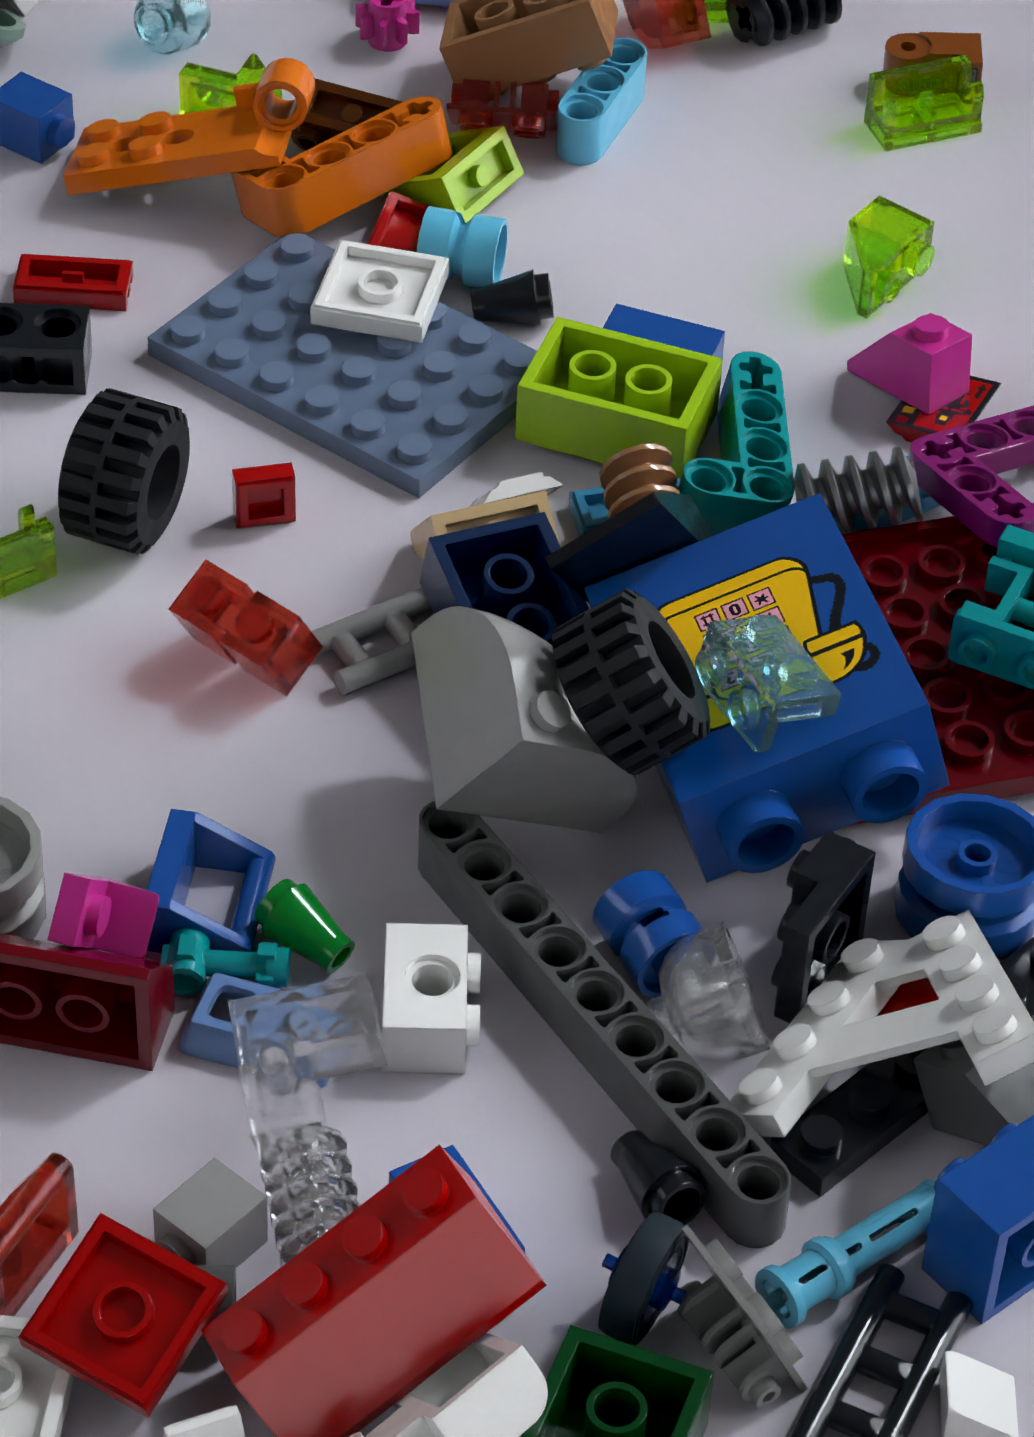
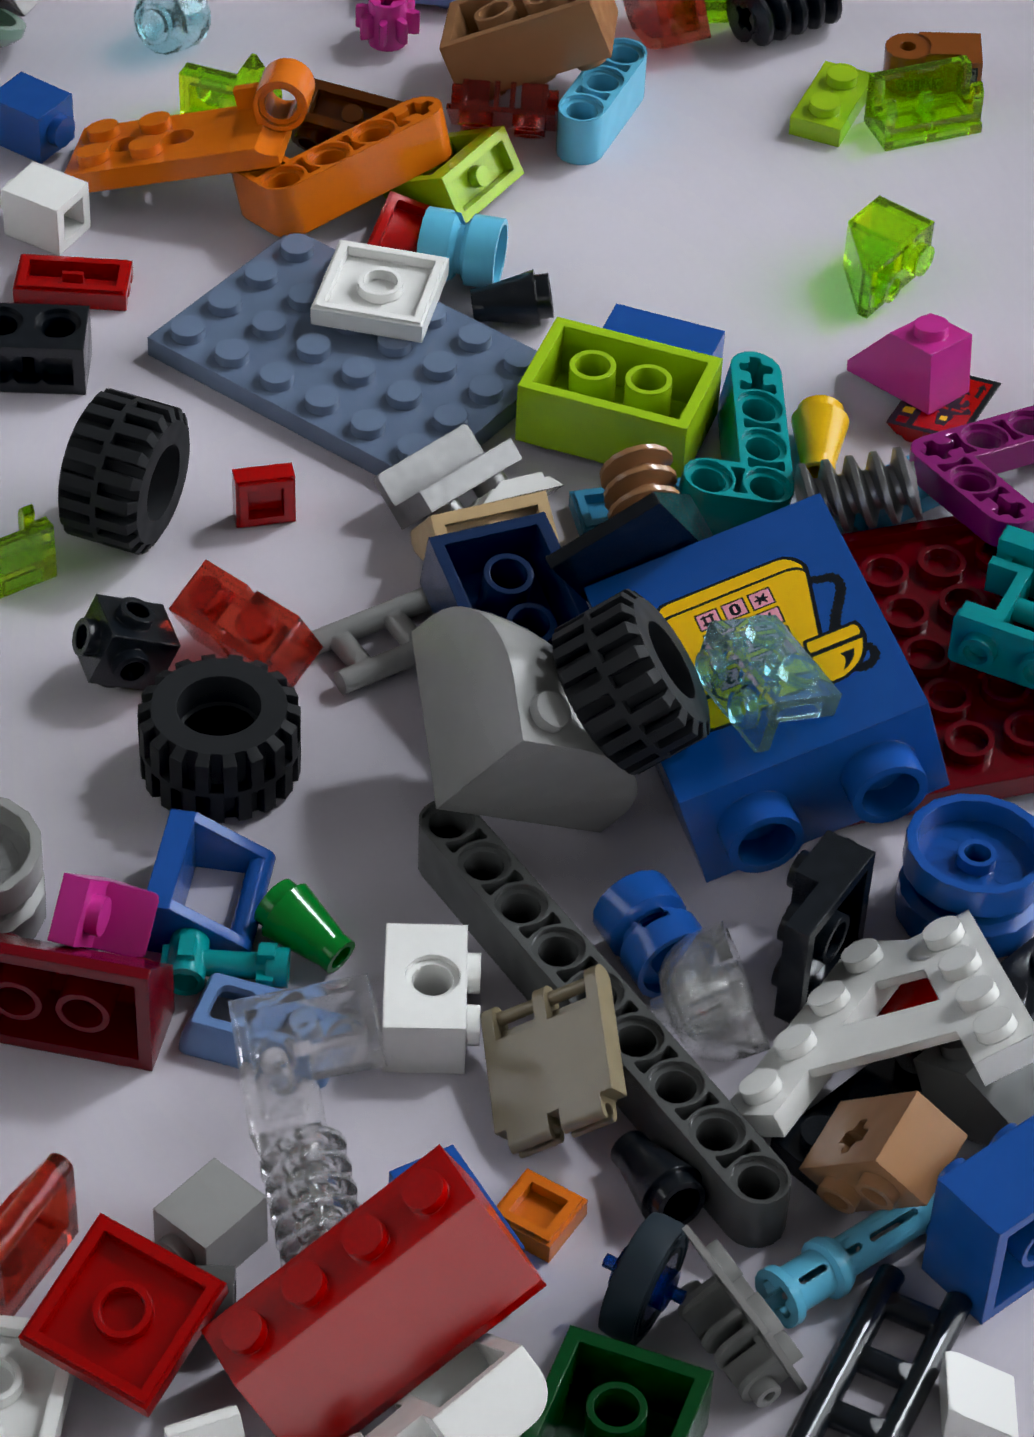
(45, 208): none -> white brick
(124, 642): none -> black brick
(220, 737): none -> black tyre
(442, 472): none -> bracket
(542, 1213): none -> orange tile
(557, 1068): none -> dark tan plate
(819, 431): none -> yellow cone
(830, 104): none -> lime plate
(882, 1153): none -> medium nougat brick

